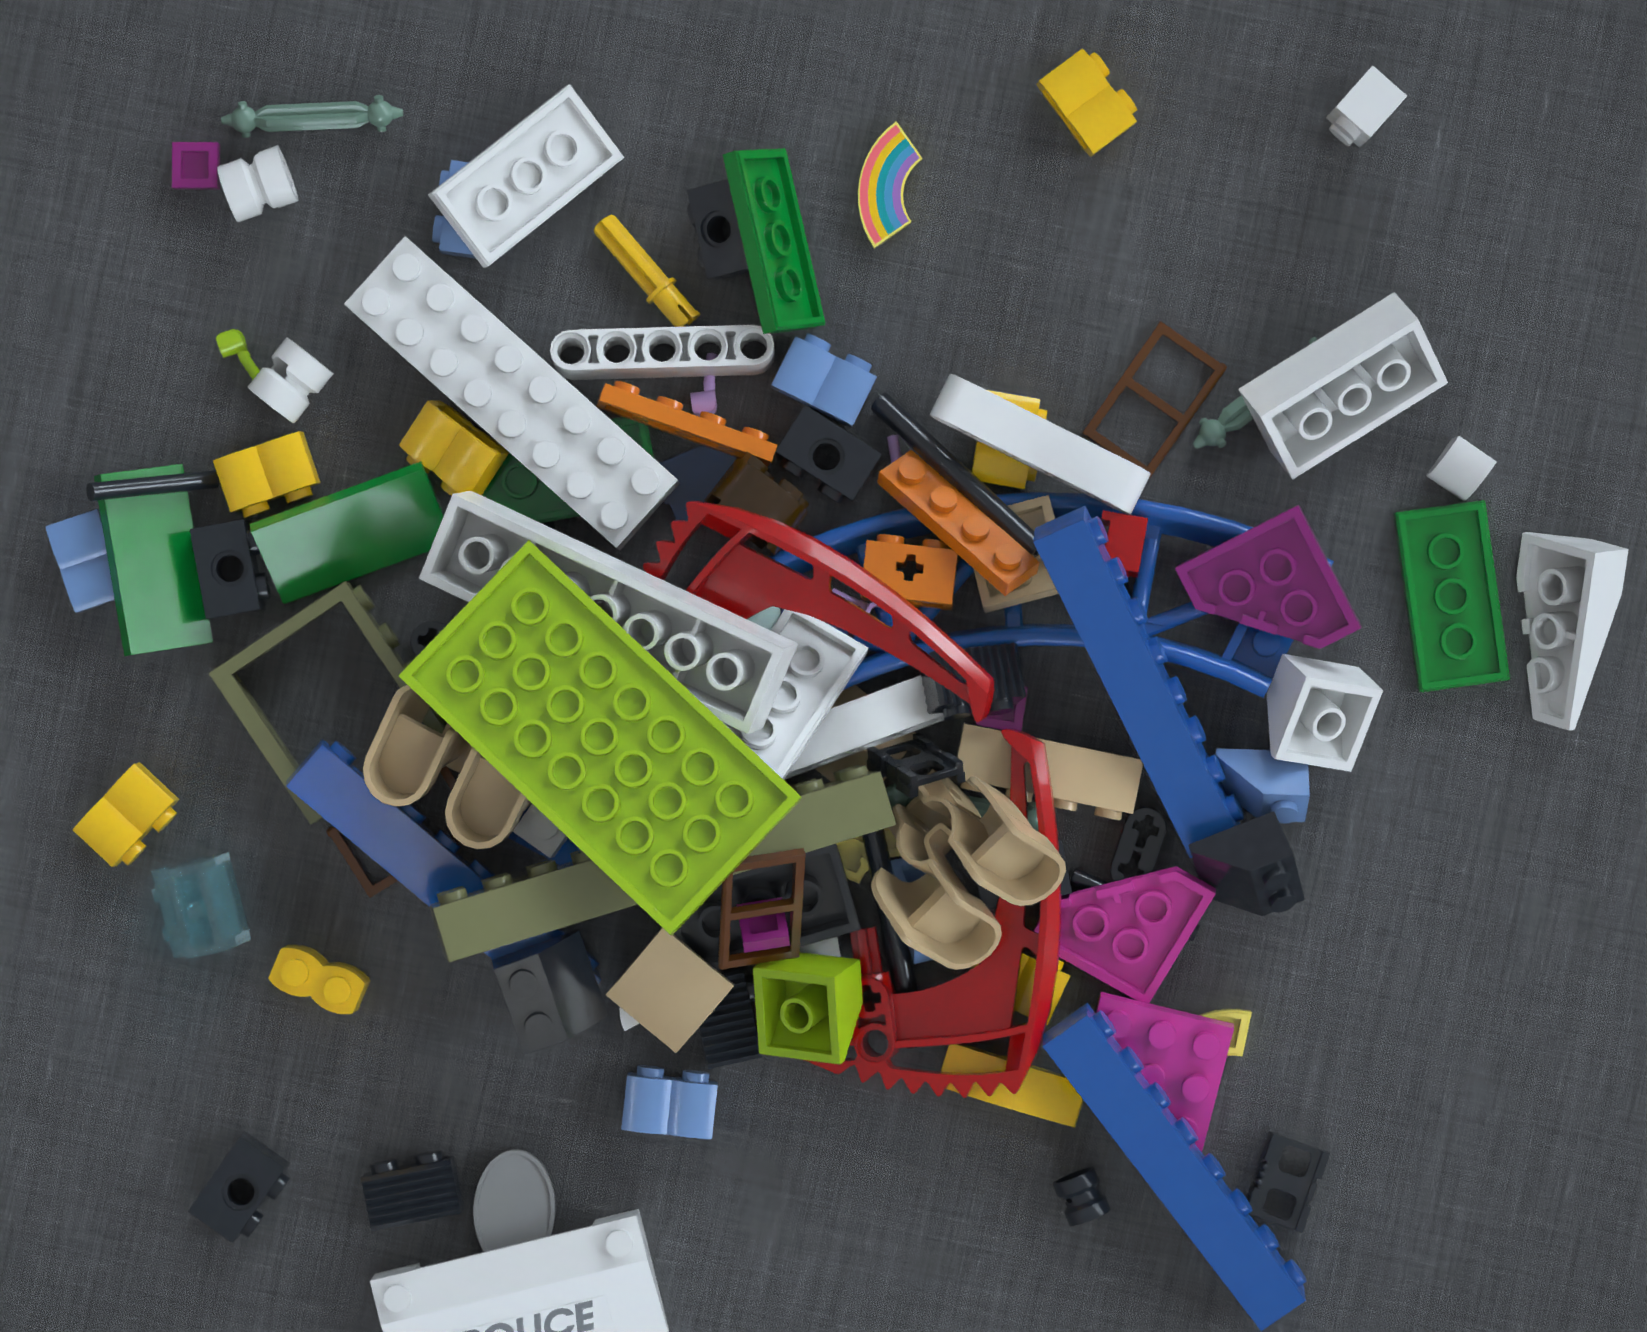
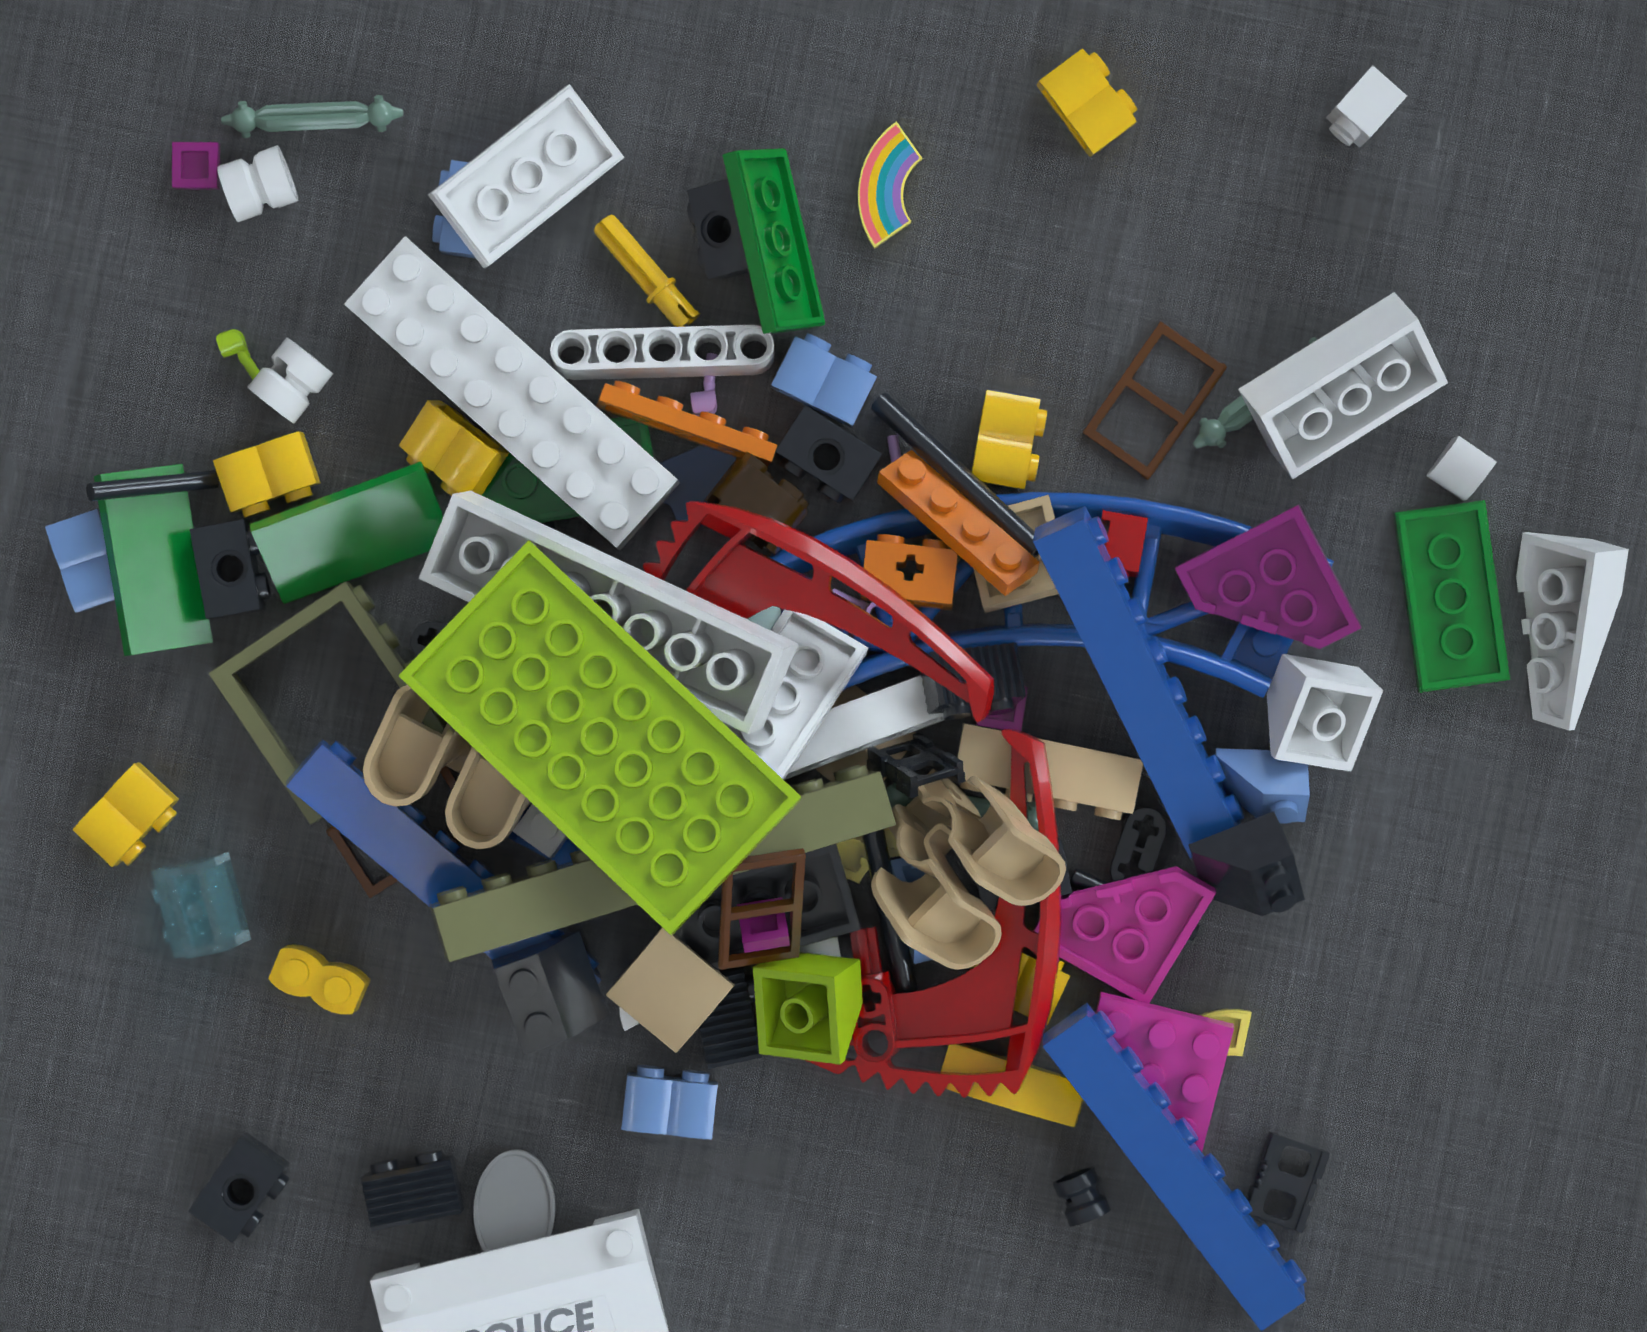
(1040, 444): white beam -> none

